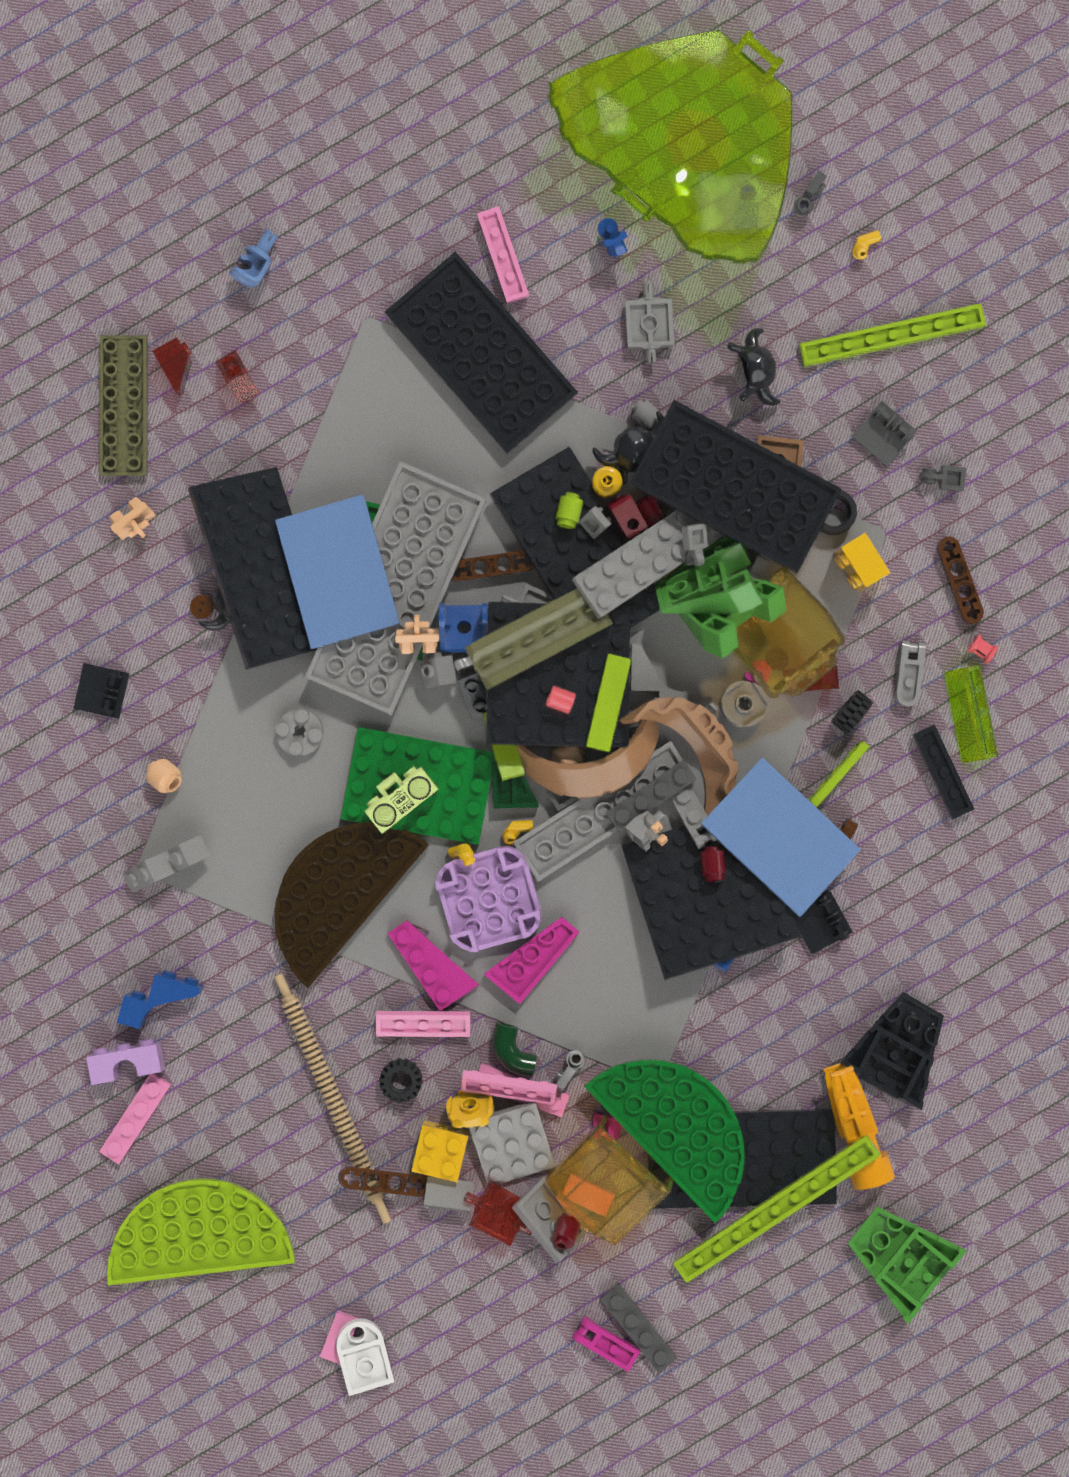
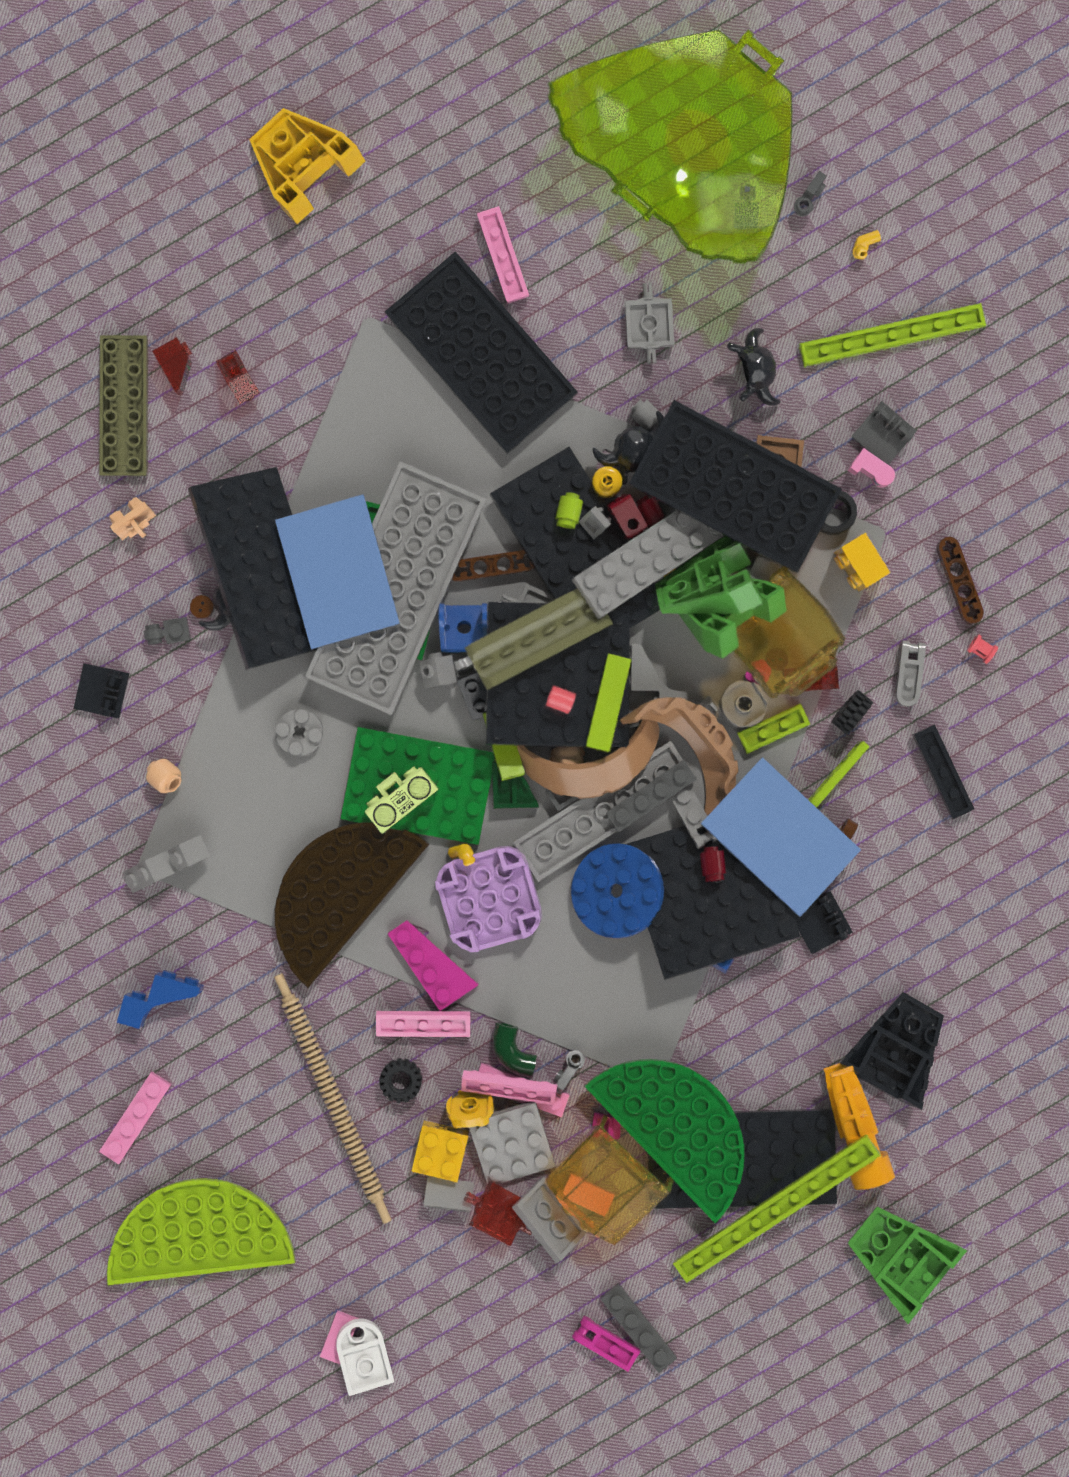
(145, 1056): lavender arch -> none
(174, 630): none -> dark grey plate
(257, 261): medium blue piece -> none
(298, 152): none -> yellow wedge
(383, 1181): reddish brown beam -> none
(417, 632): light nougat hips -> none
(514, 829): yellow arm -> none
(528, 964): dark pink wing -> none
(565, 1231): dark red brick -> none
(611, 237): blue hips -> none
(640, 894): none -> blue plate
(646, 828): light grey piece -> none
(694, 541): light grey plate -> none
(773, 728): none -> lime tile
(873, 467): none -> bright pink leg
(950, 477): dark grey plate -> none
(971, 714): clear neon green panel -> none

